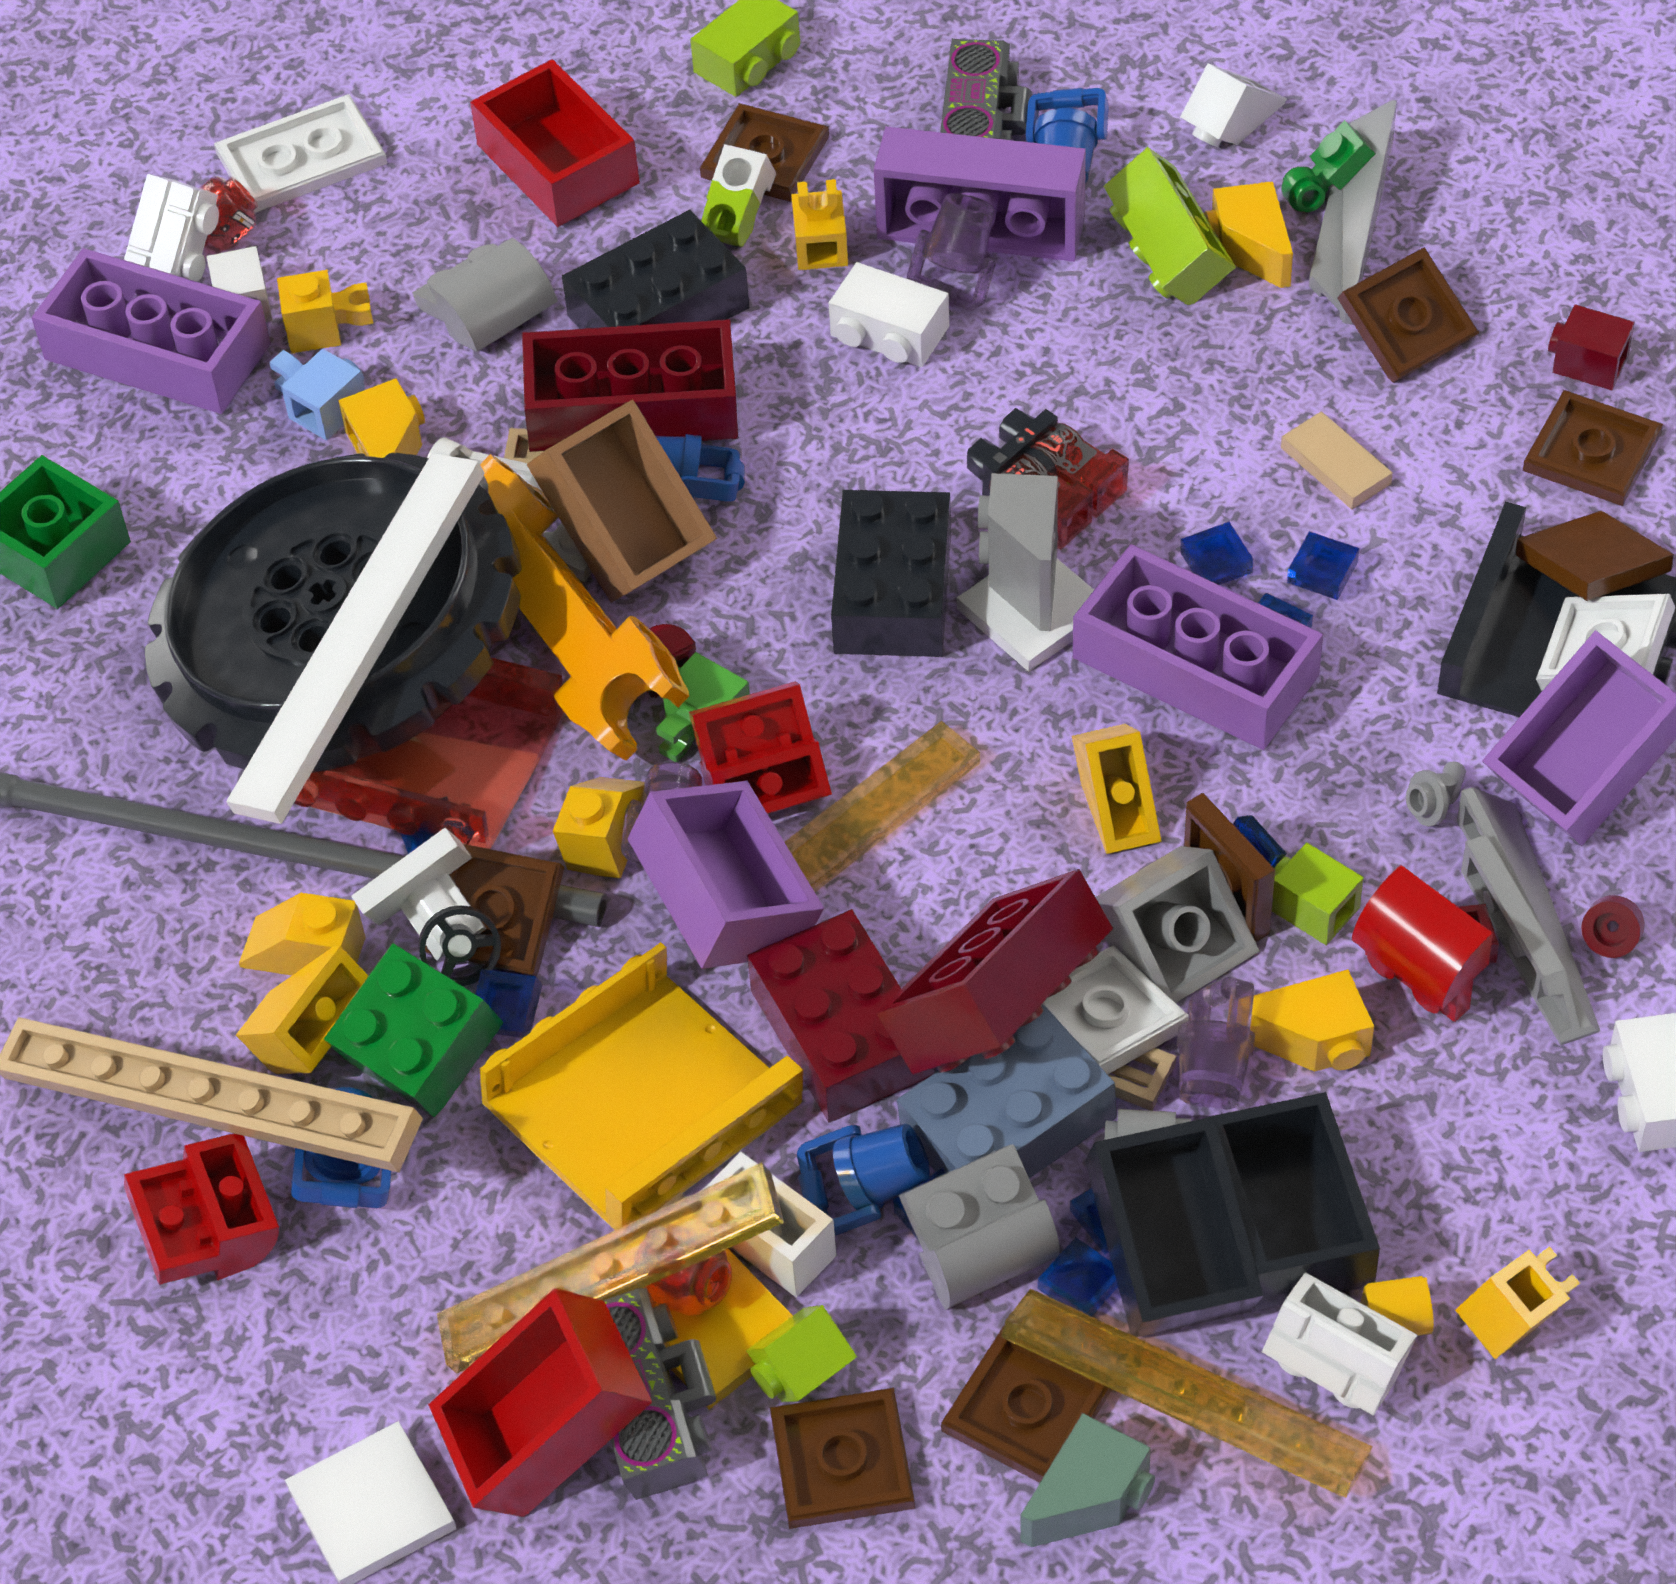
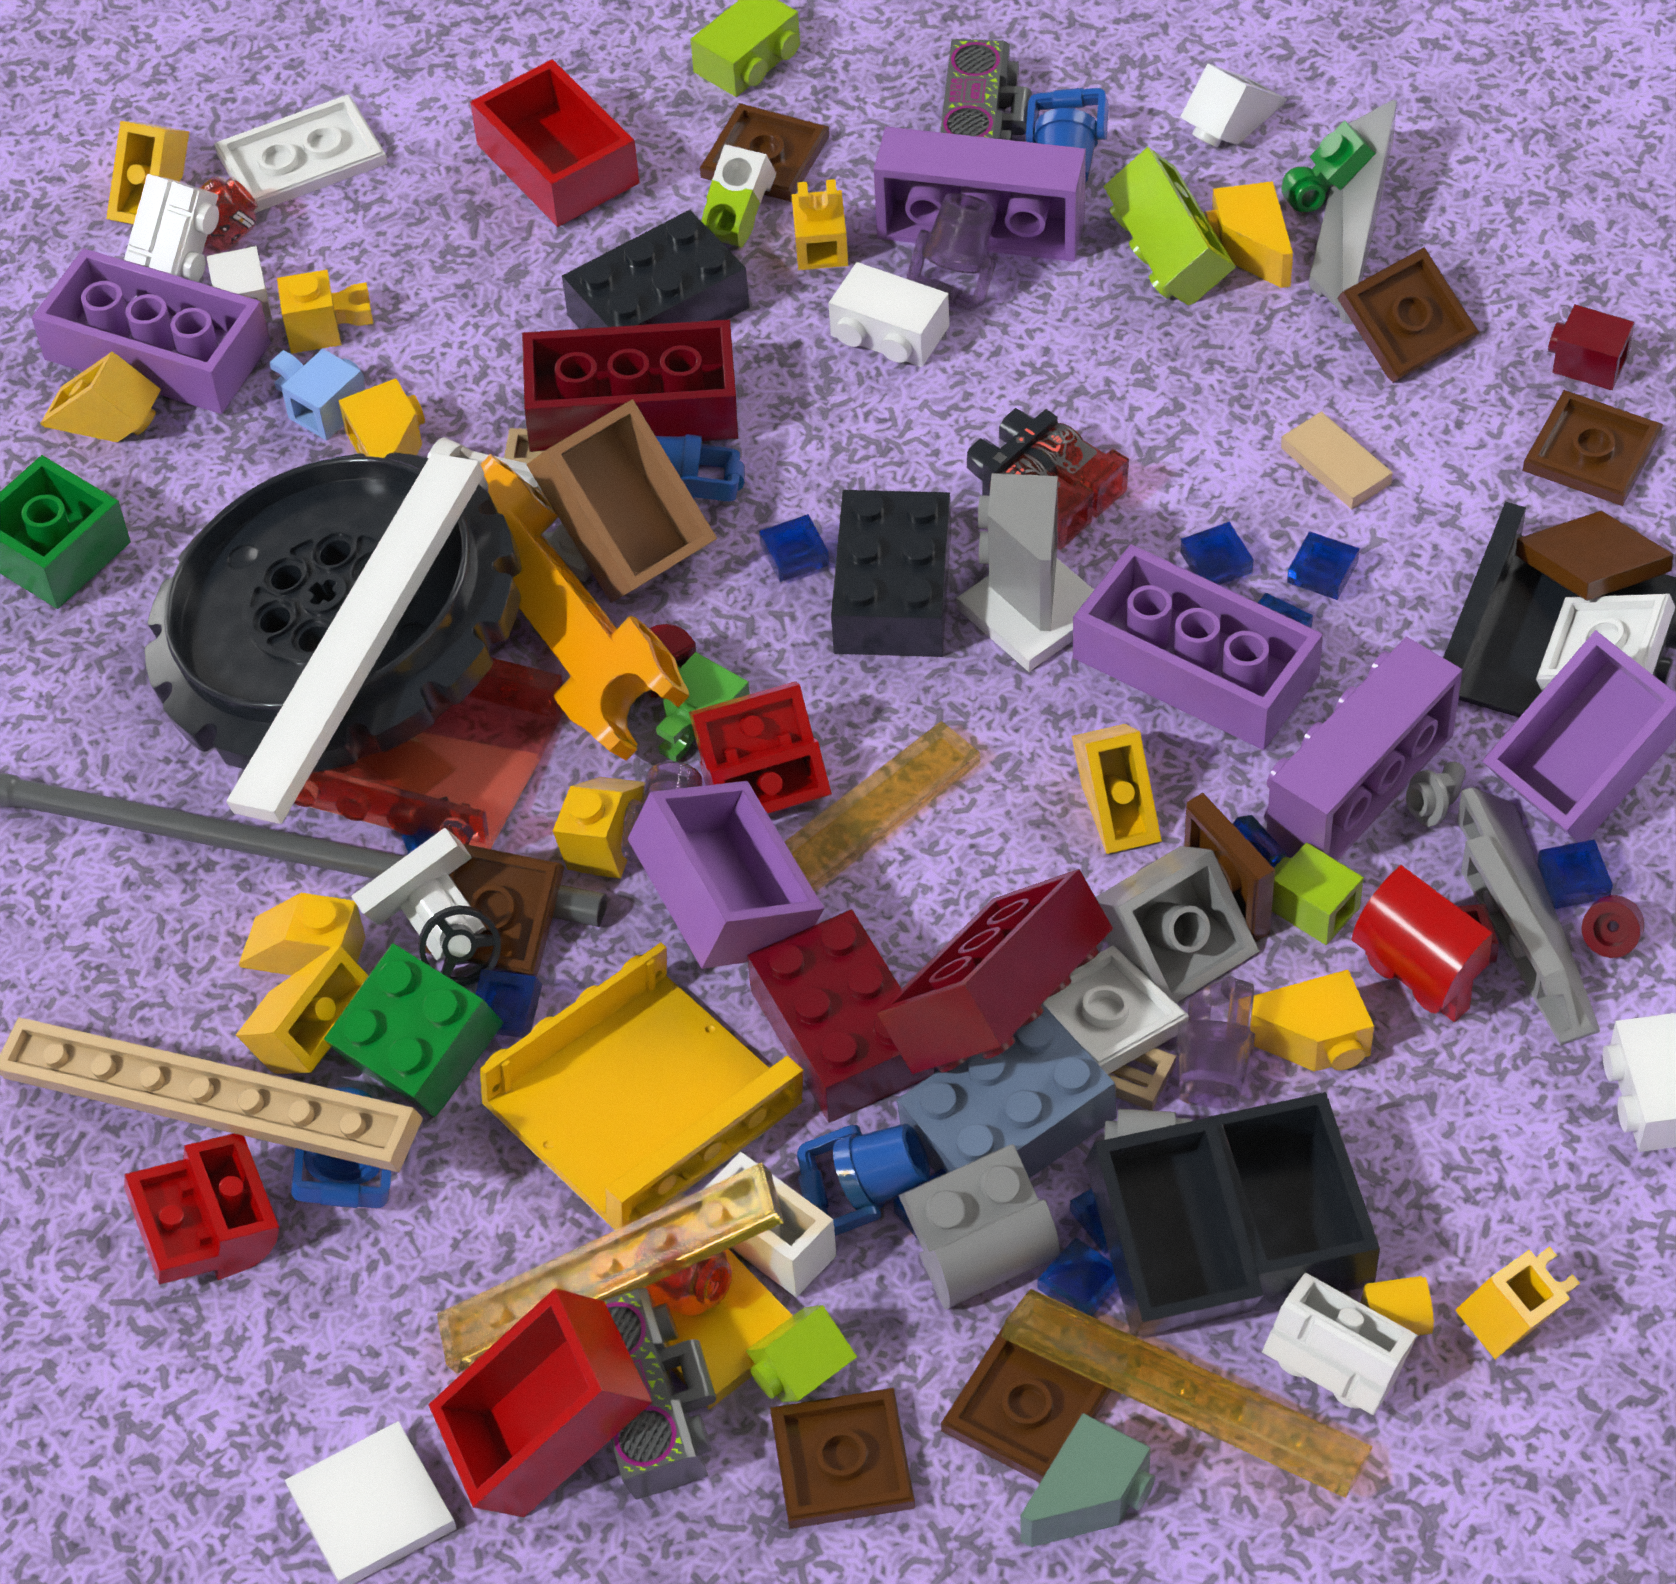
(104, 401): none -> yellow slope
(139, 152): none -> yellow slope
(487, 293): light grey brick -> none
(794, 548): none -> clear blue plate
(1364, 751): none -> medium lavender brick
(1574, 874): none -> clear blue plate

